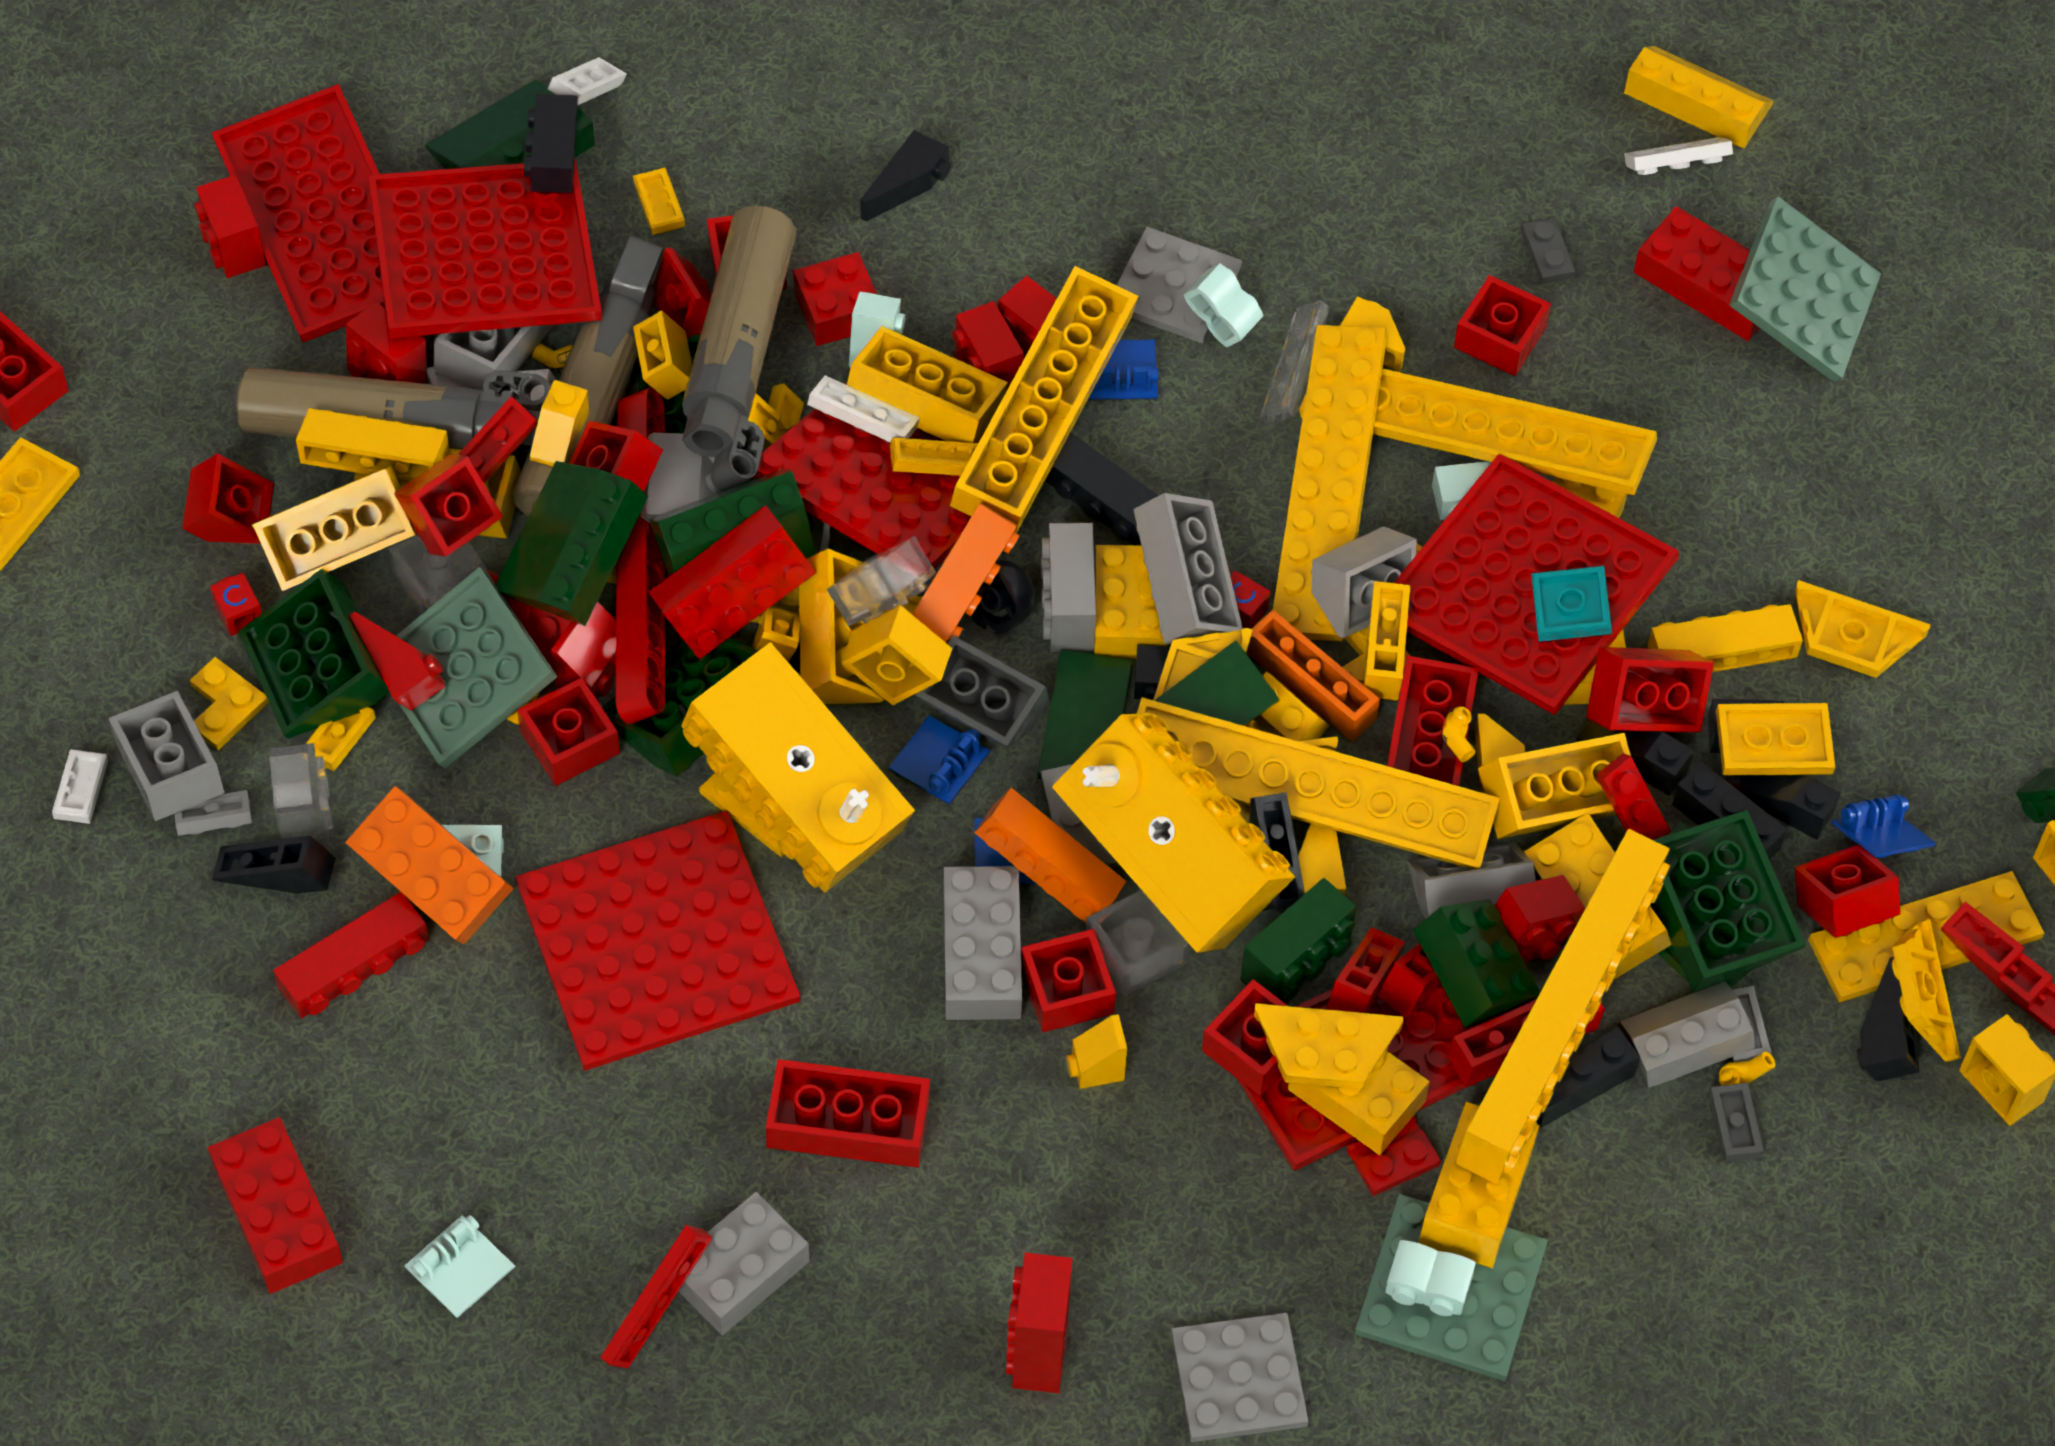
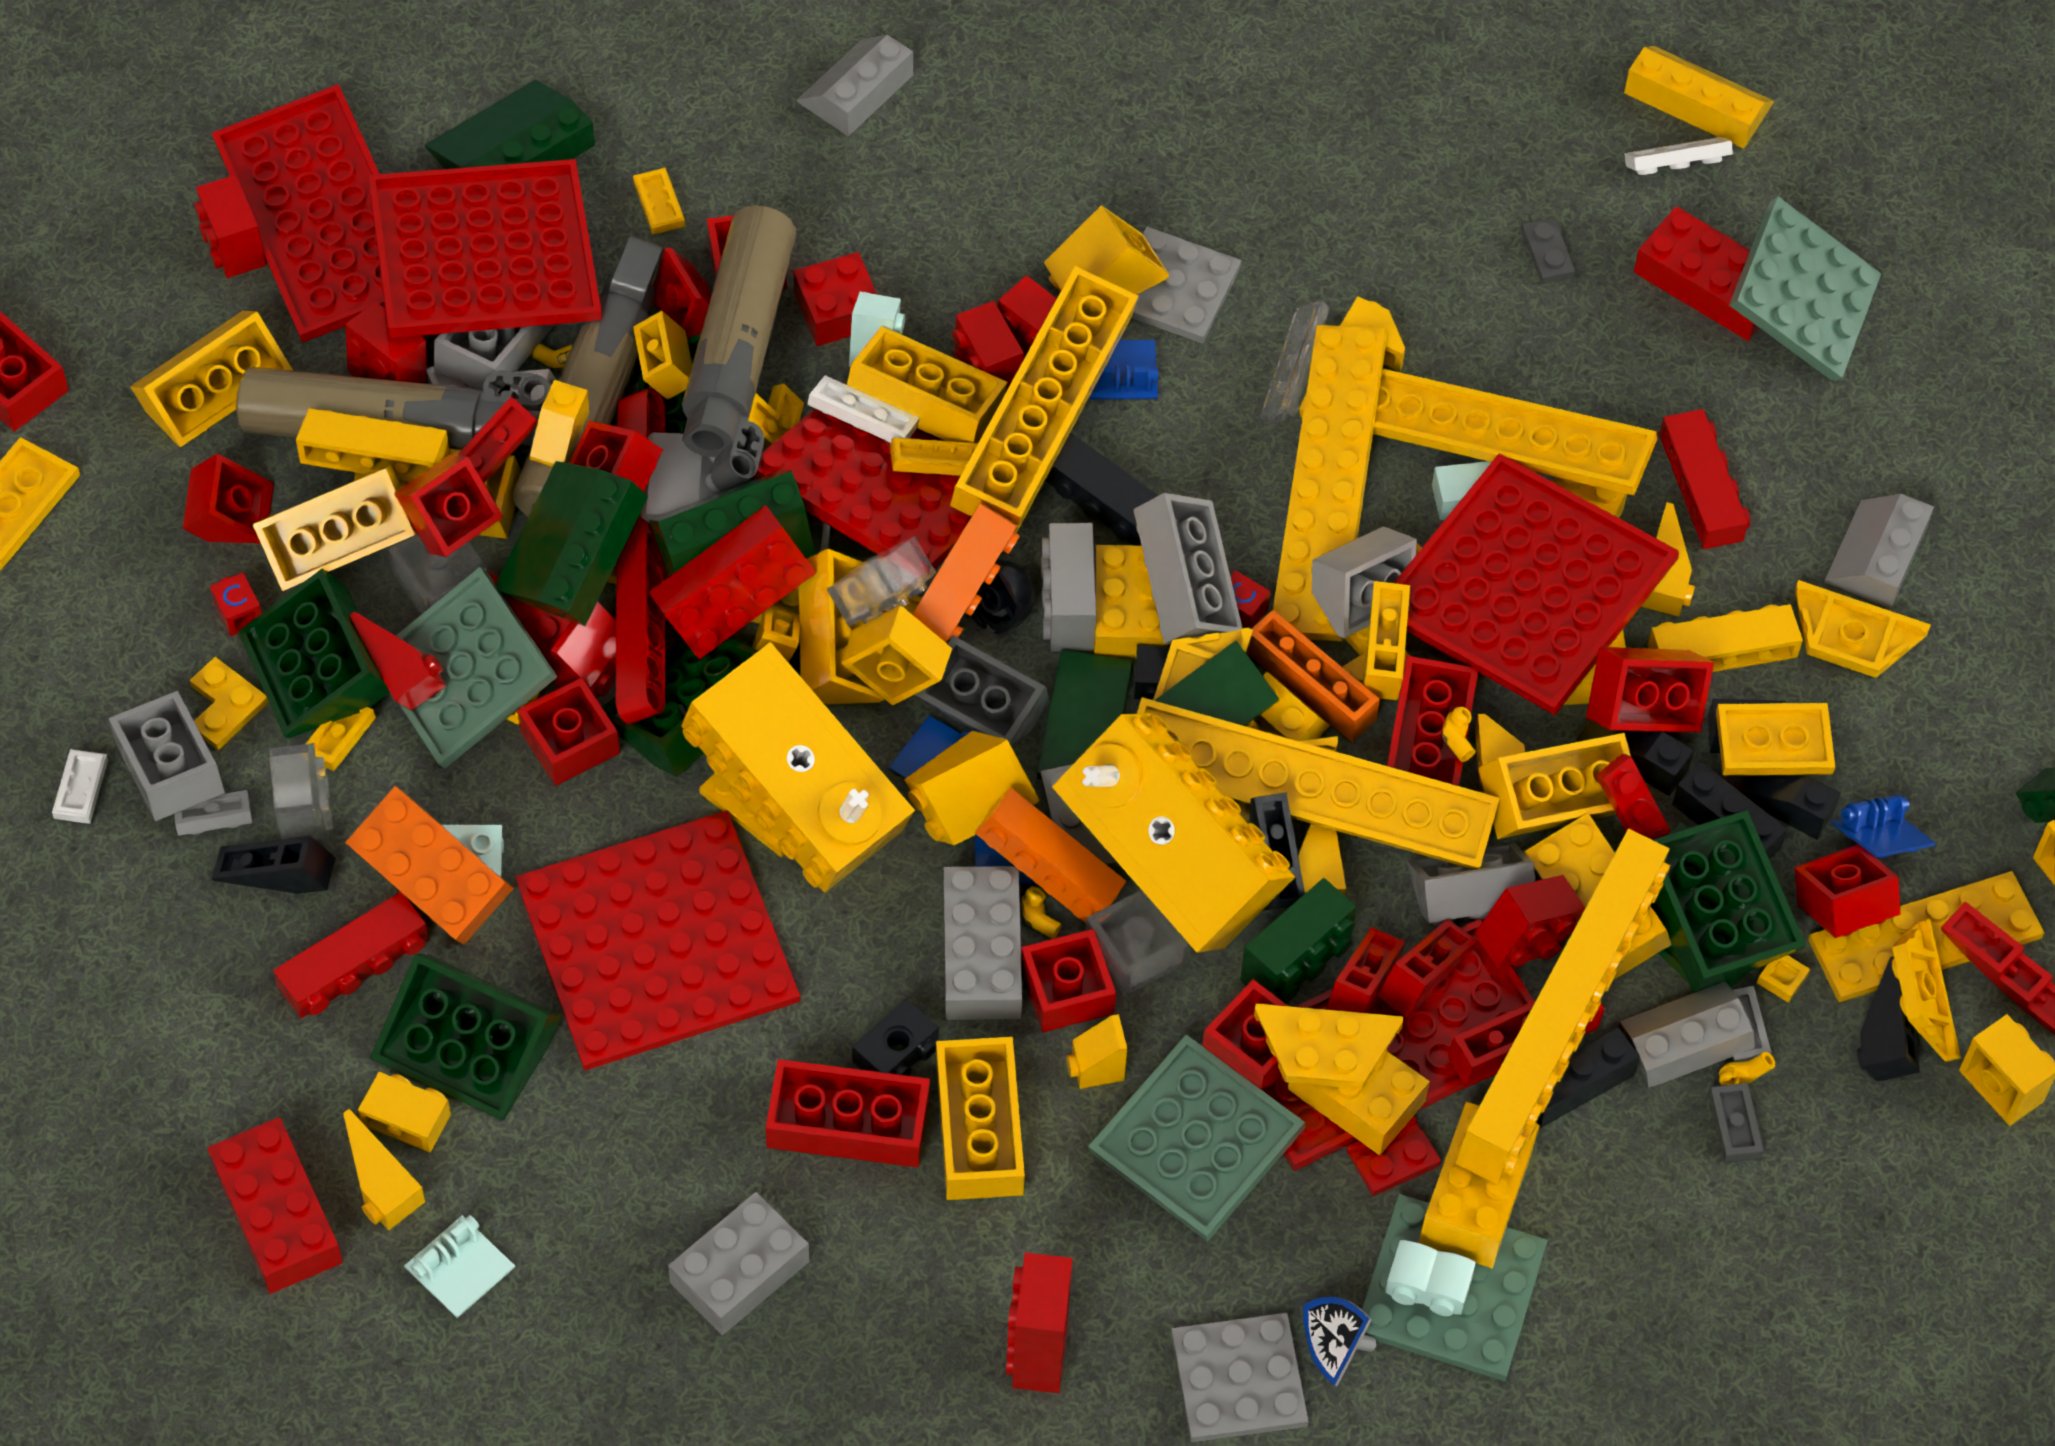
(204, 379): none -> yellow slope
(385, 1184): none -> yellow slope
(405, 1111): none -> yellow brick
(464, 1035): none -> dark green slope
(552, 143): black brick -> none
(588, 80): white plate -> none
(656, 1297): red tile -> none
(859, 82): none -> light grey slope
(901, 1026): none -> black brick
(908, 174): black slope -> none
(964, 784): none -> yellow slope
(979, 1118): none -> yellow brick
(1034, 913): none -> yellow arm
(1110, 251): none -> yellow slope
(1196, 1137): none -> sand green plate
(1223, 305): light aqua brick -> none
(1334, 1333): none -> shield
(1476, 961): dark green brick -> none
(1502, 325): red brick -> none
(1571, 603): teal tile -> none
(1674, 588): none -> yellow slope
(1704, 479): none -> red brick
(1783, 977): none -> yellow plate
(1880, 547): none -> light grey slope

